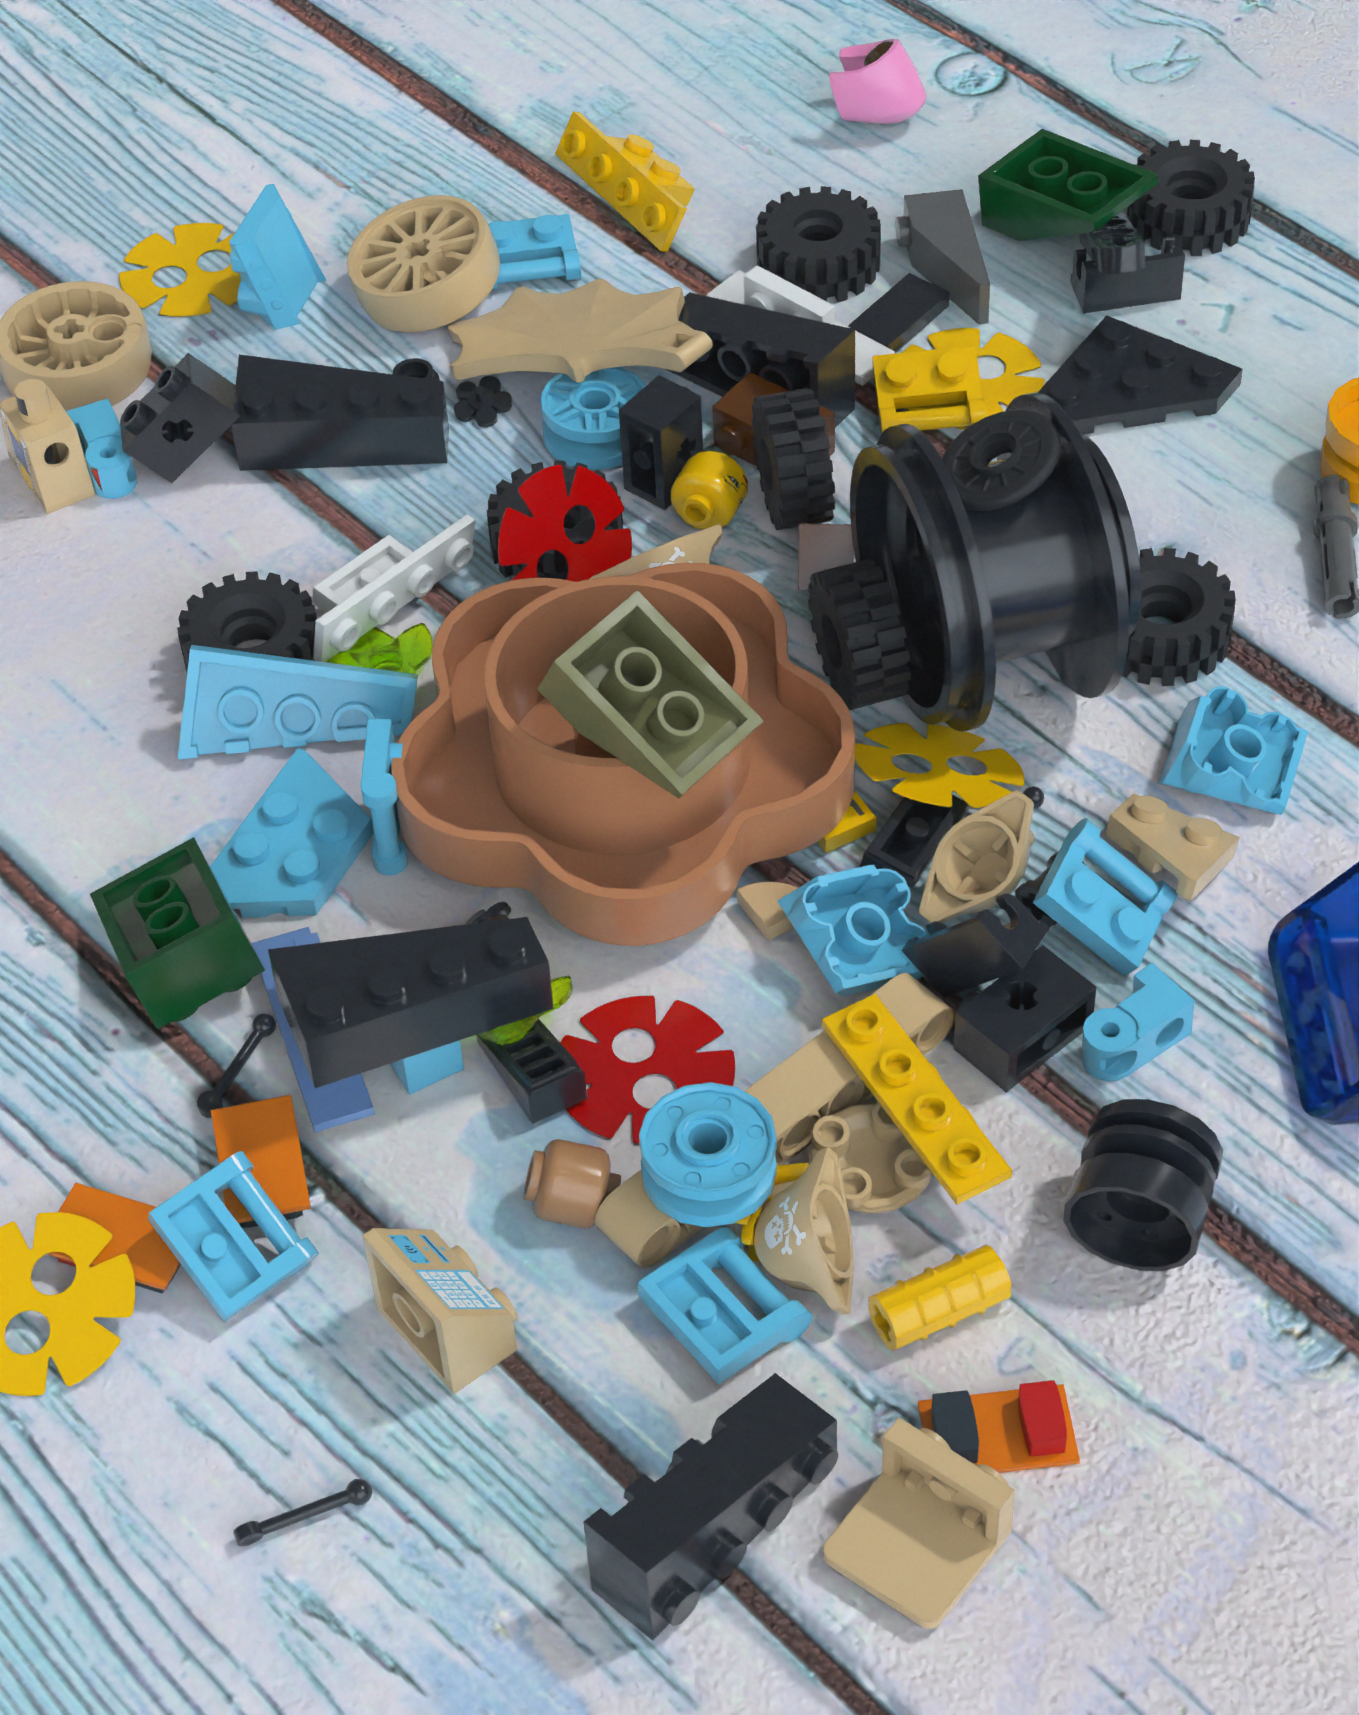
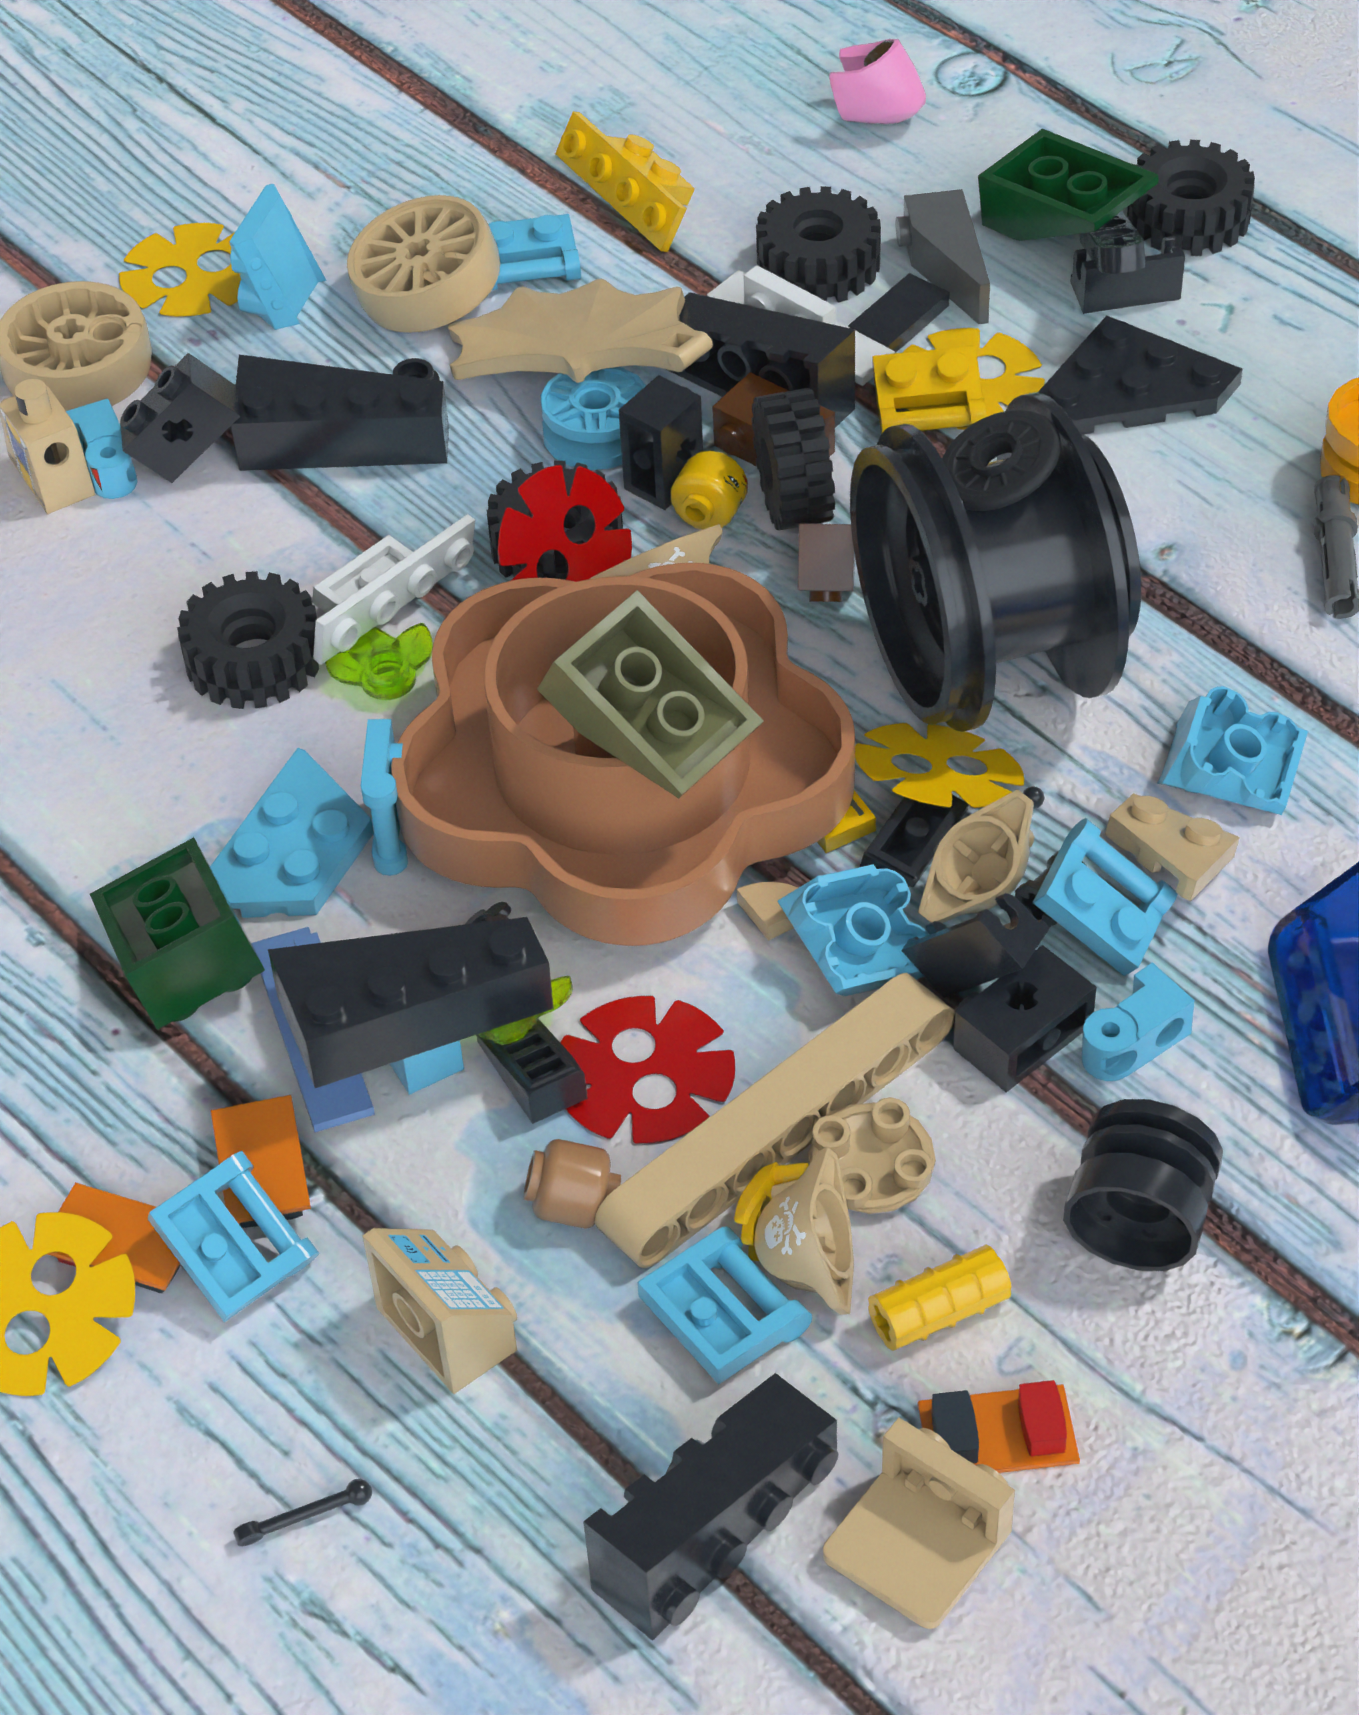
(263, 1026): black hinge -> none
(270, 701): medium azure wing -> none
(481, 401): black plant -> none
(708, 1154): medium azure wheel -> none
(859, 634): black tyre -> none
(917, 1099): yellow bracket -> none
(1204, 615): black tyre -> none

